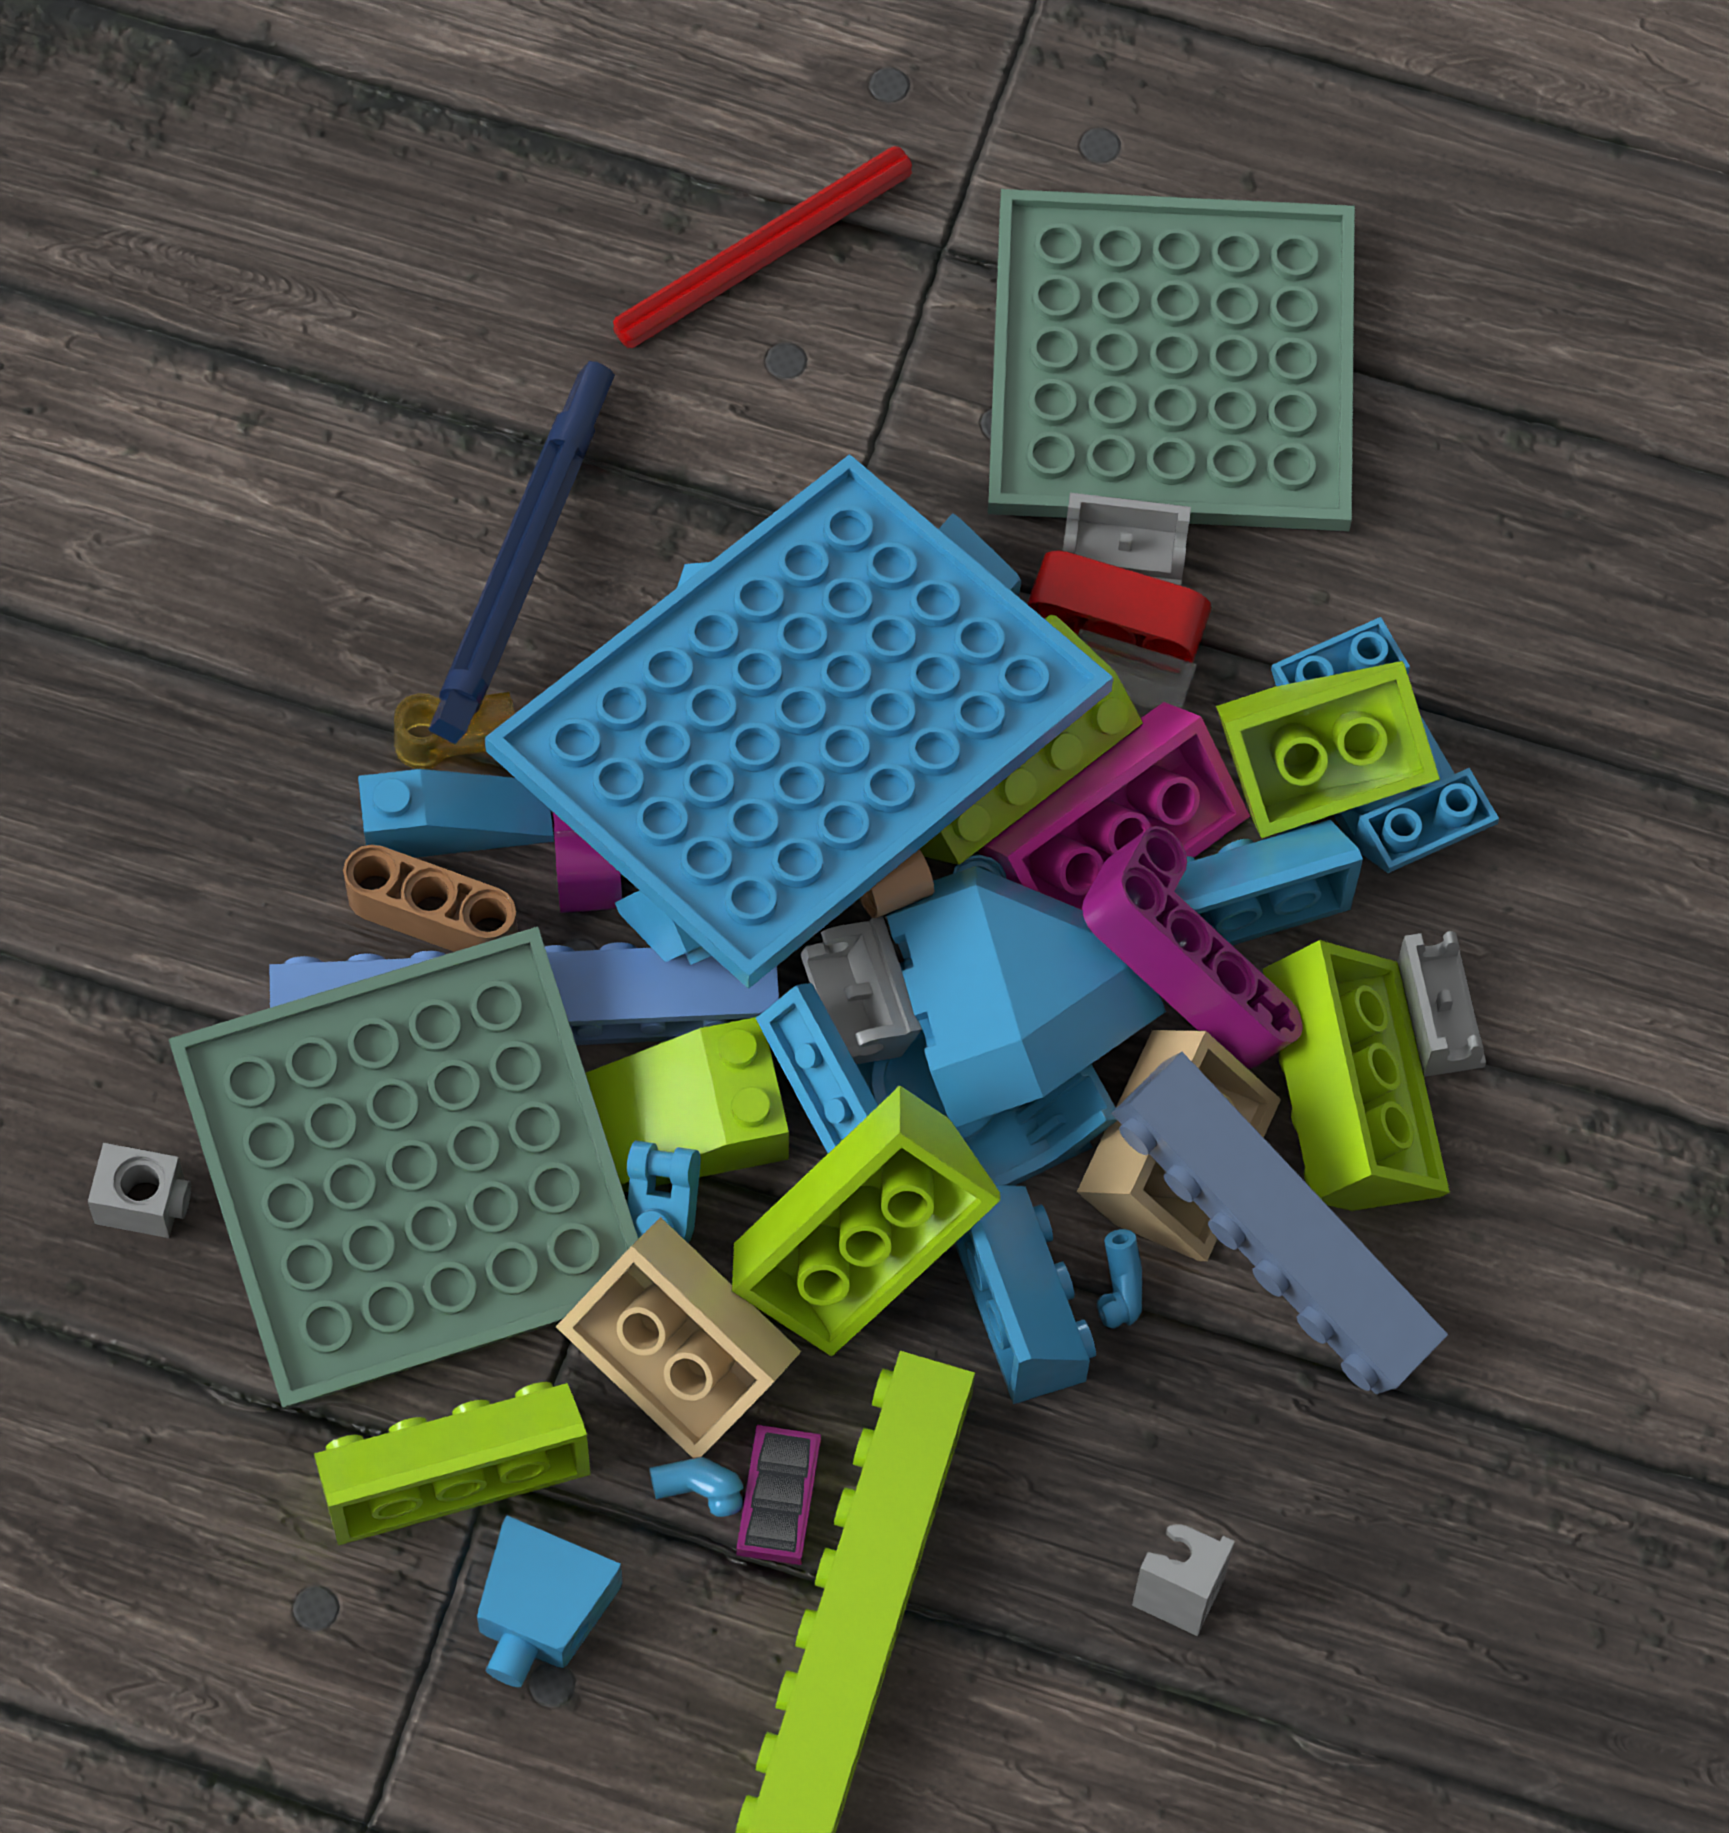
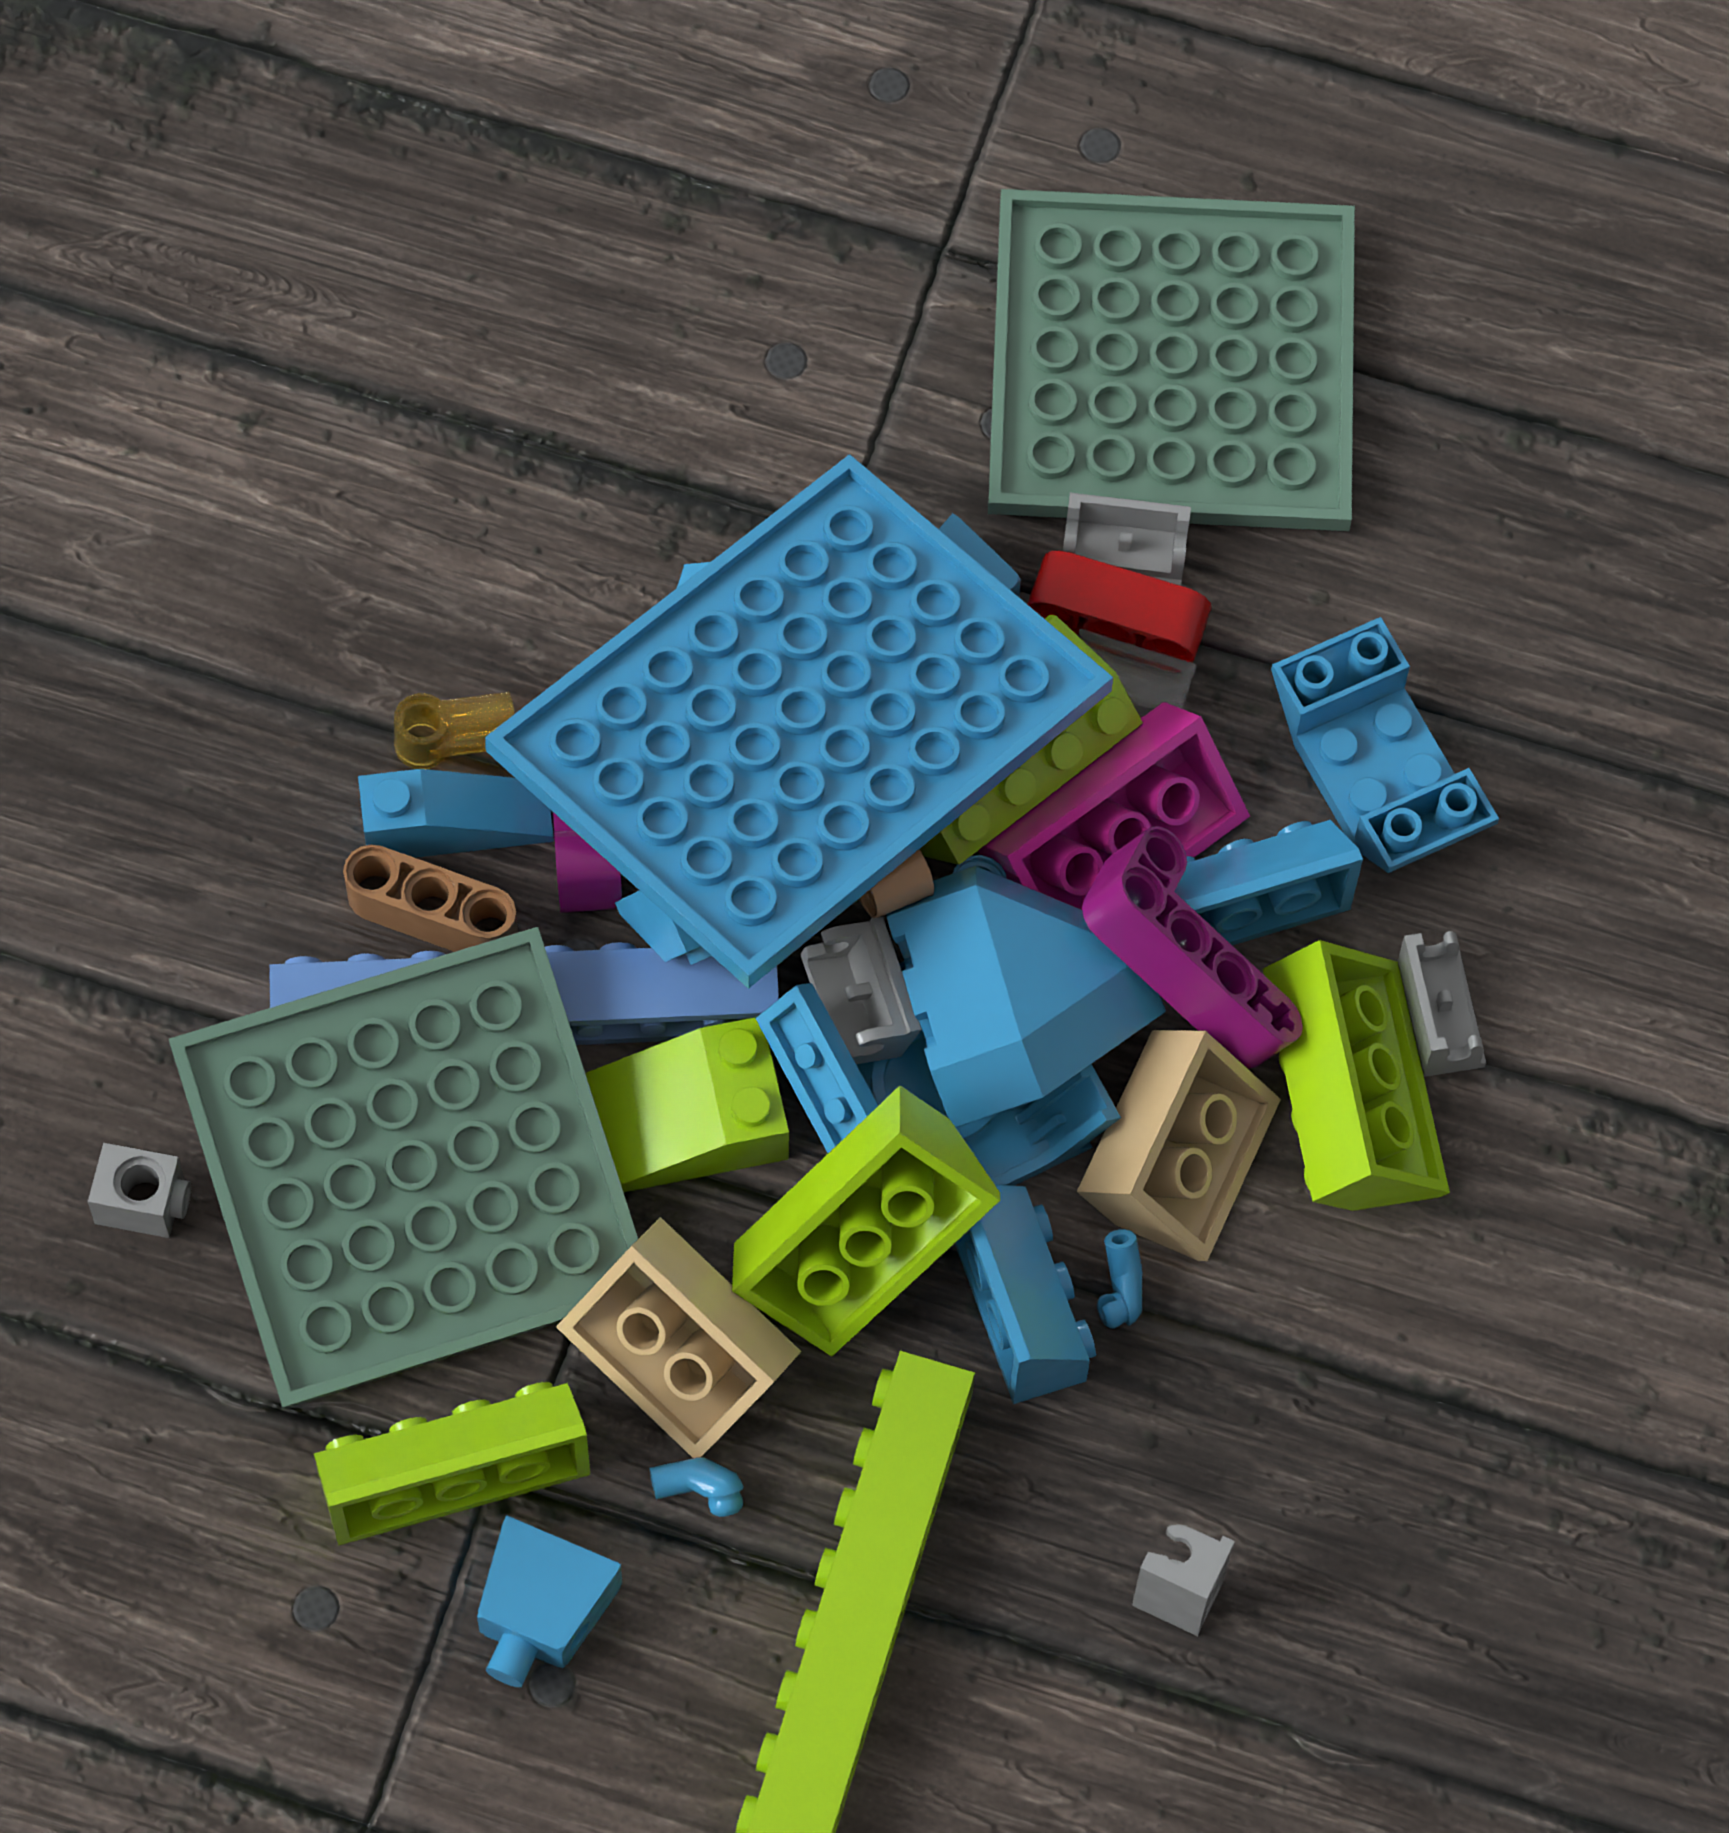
(521, 554): dark blue piece -> none
(648, 1204): dark azure plate -> none
(762, 247): red axle -> none
(778, 1495): tile -> none
(1278, 1225): sand blue brick -> none
(1327, 745): lime slope -> none

